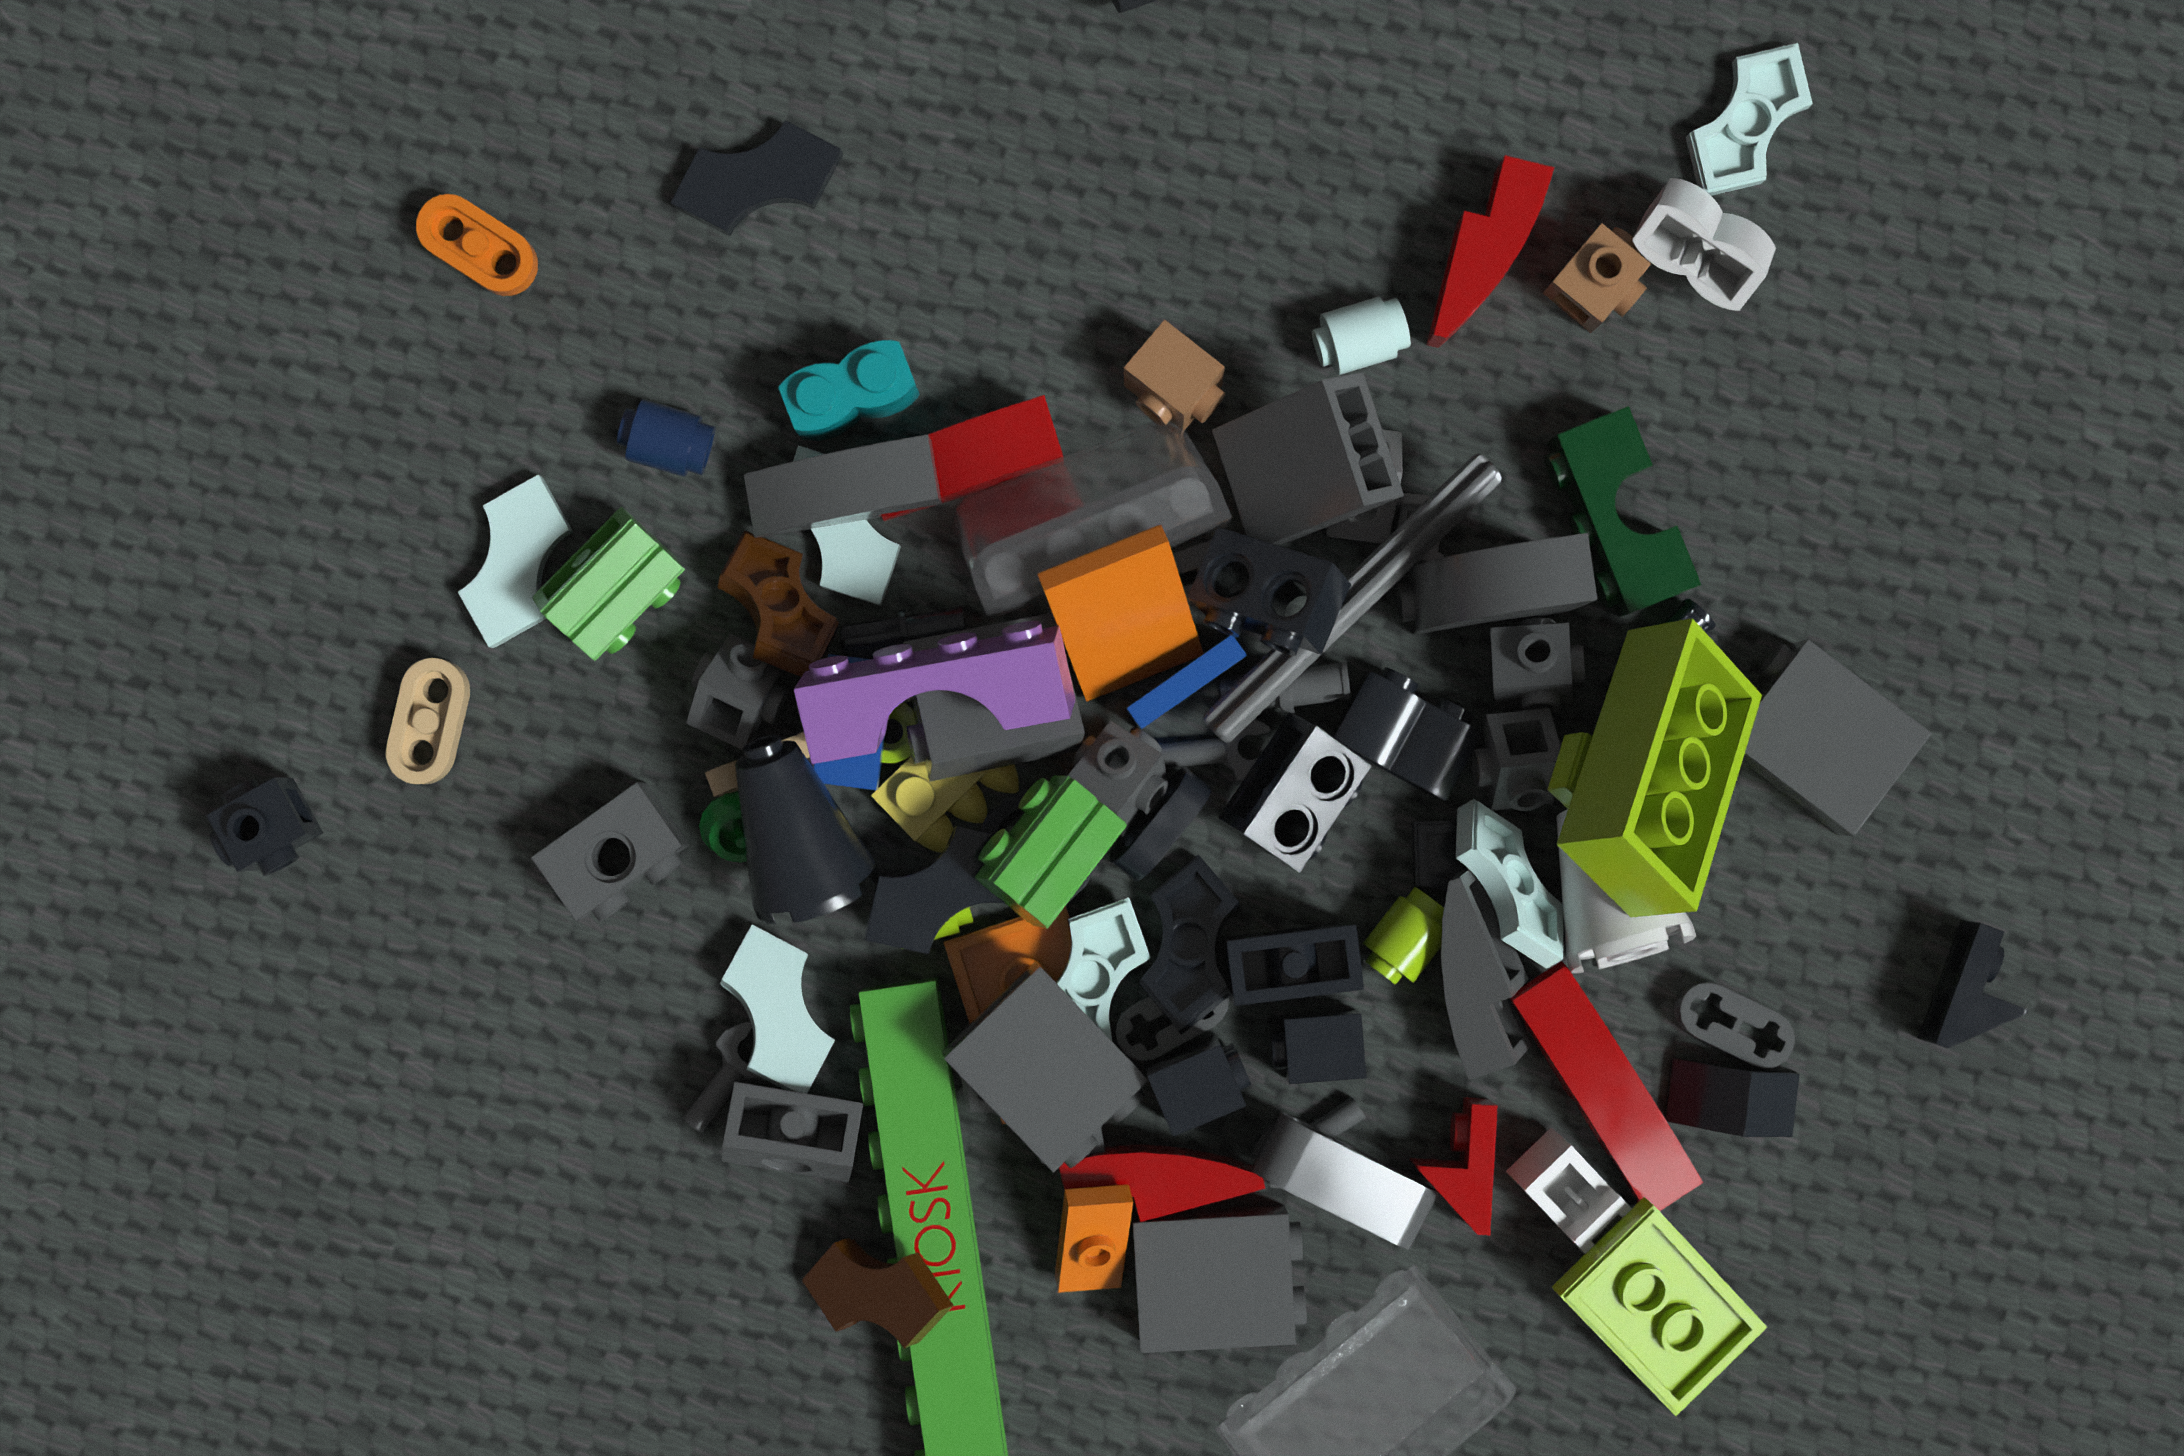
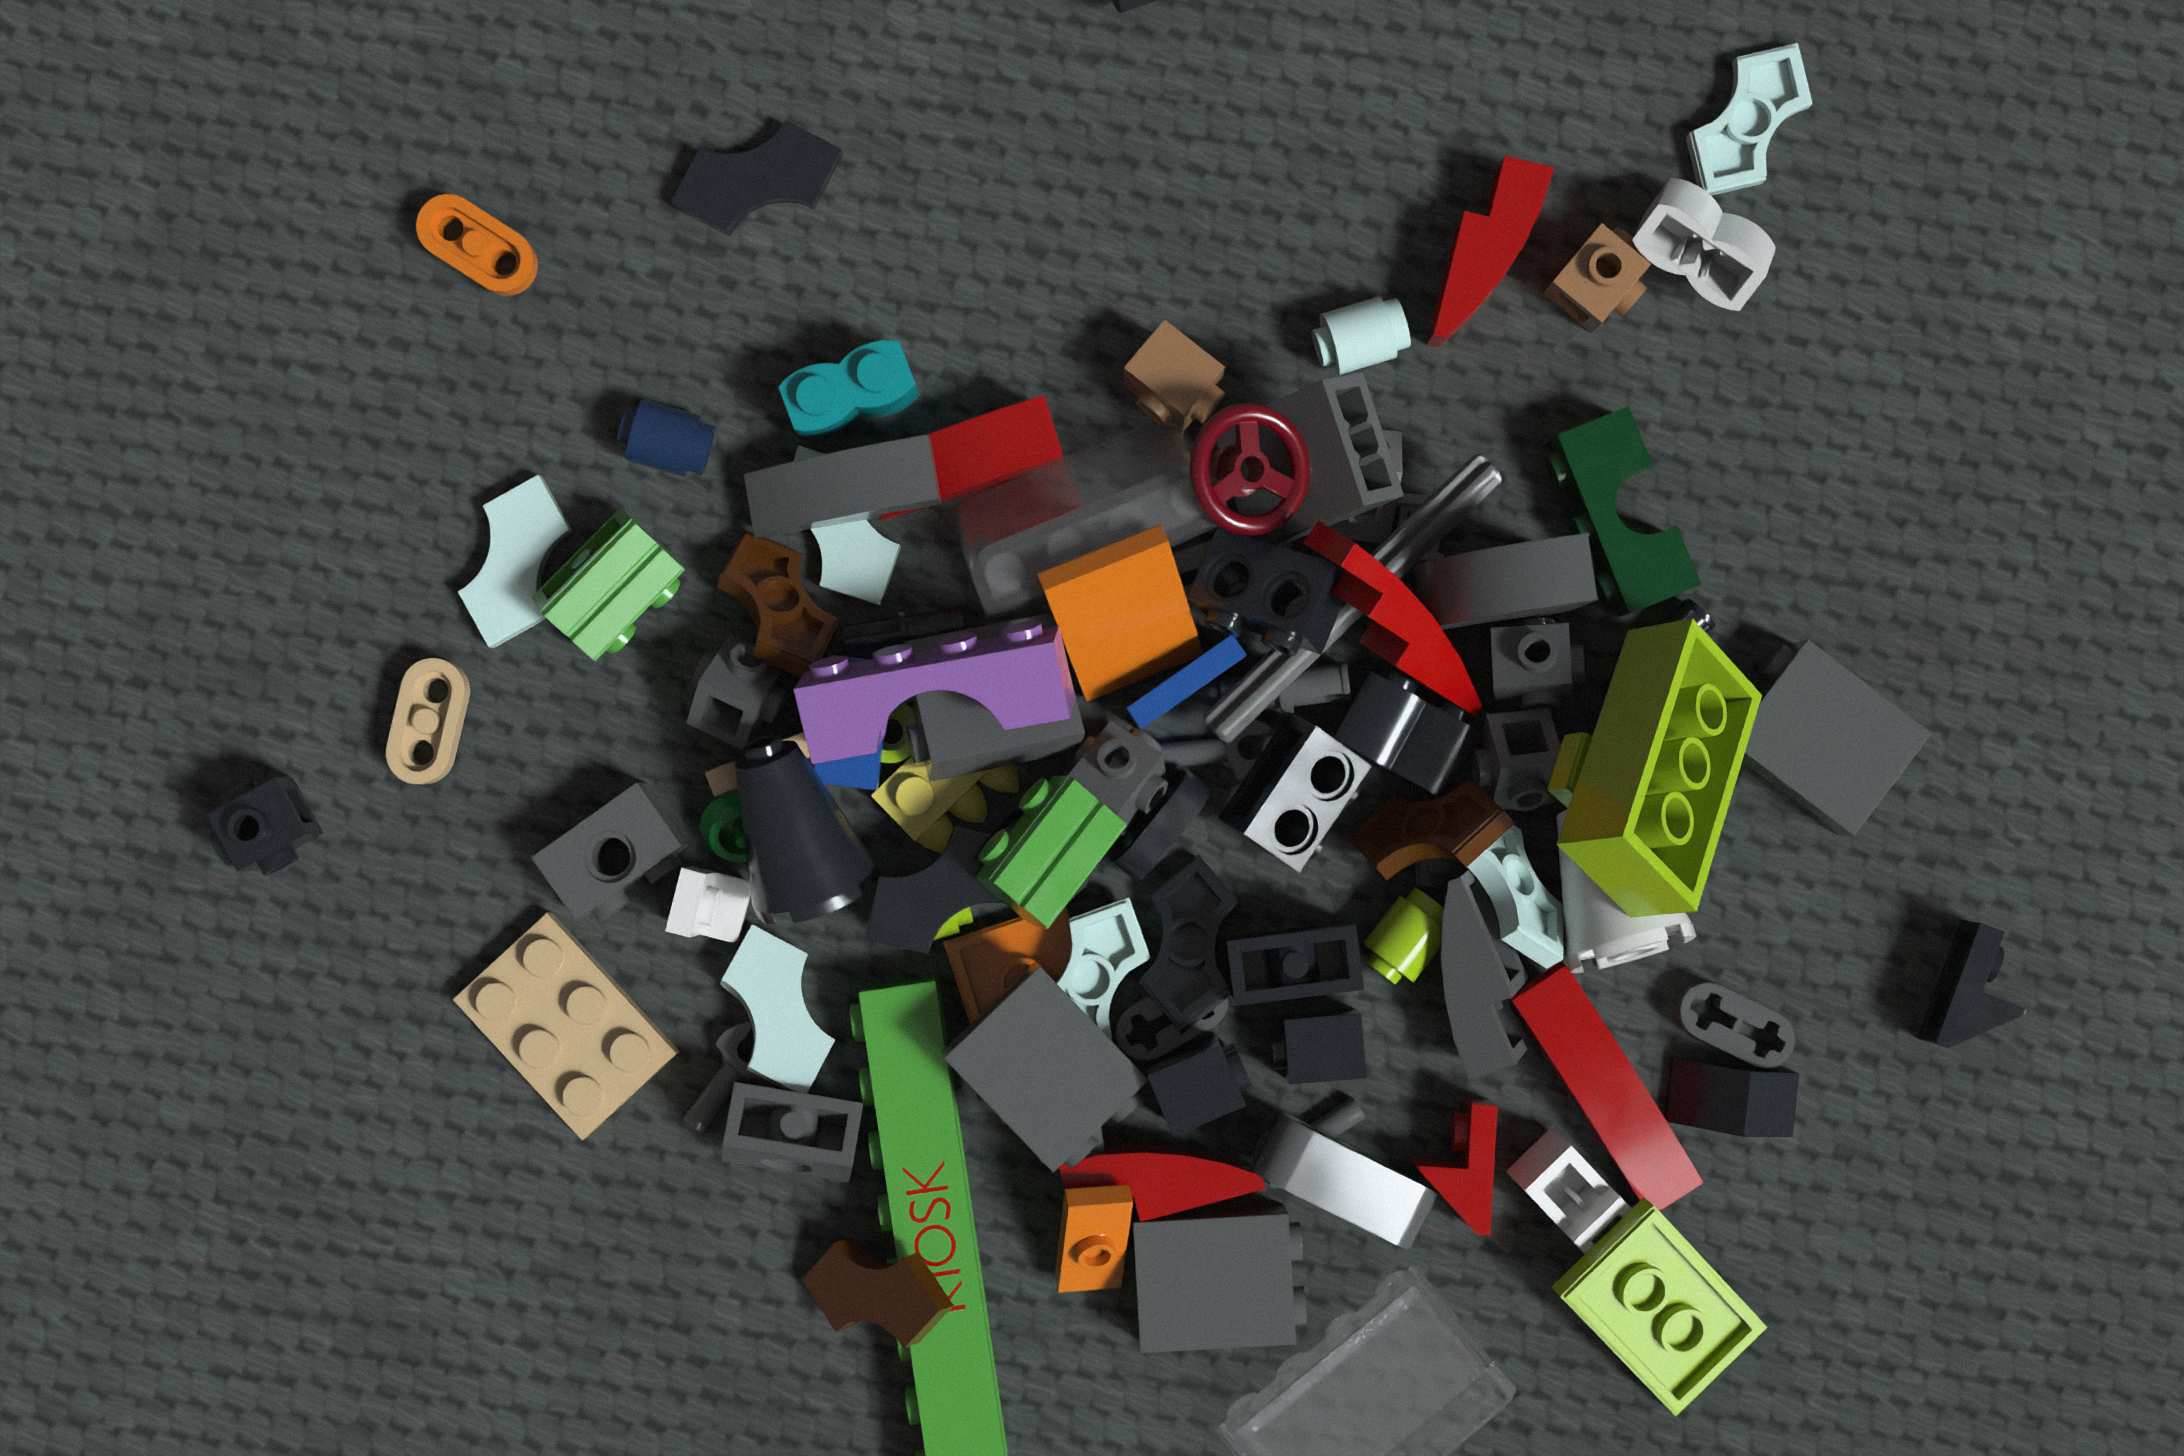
(566, 1025): none -> tan plate
(709, 904): none -> white bracket
(1226, 468): none -> dark red piece
(1400, 623): none -> red slope
(1447, 827): none -> reddish brown tile

